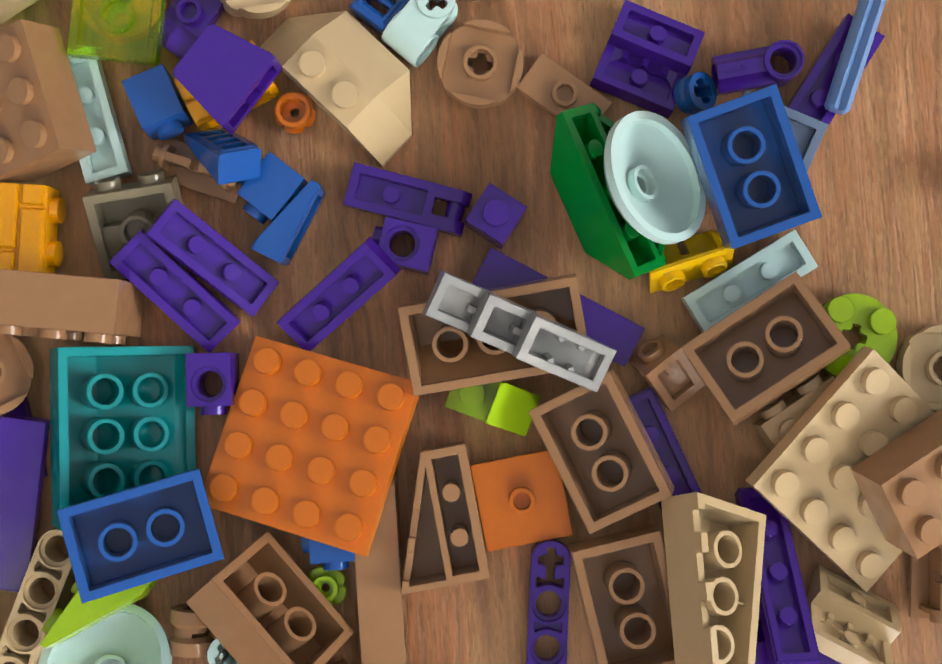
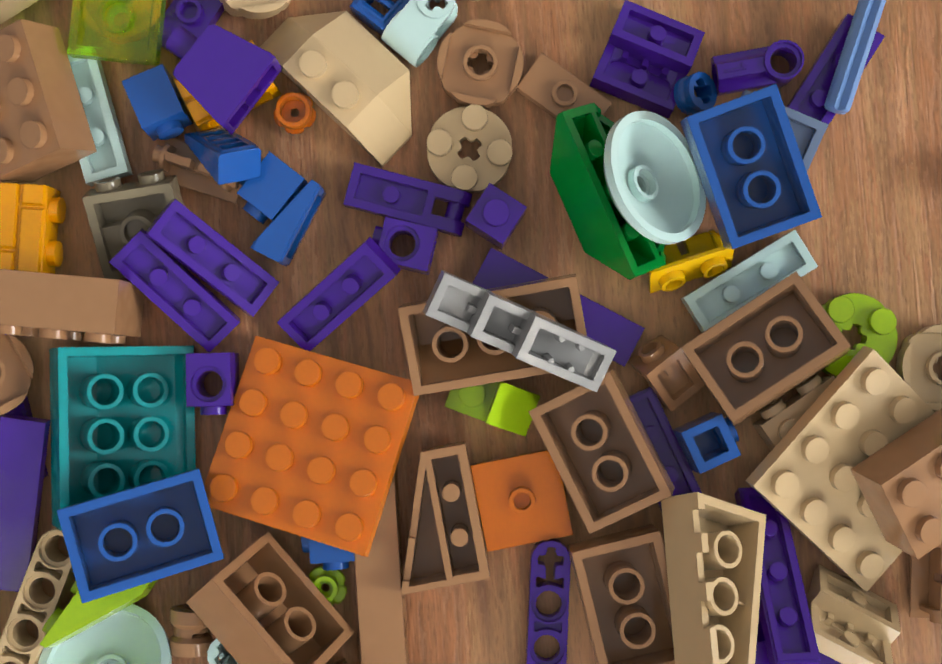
(469, 124): none -> tan plate
(708, 441): none -> blue brick

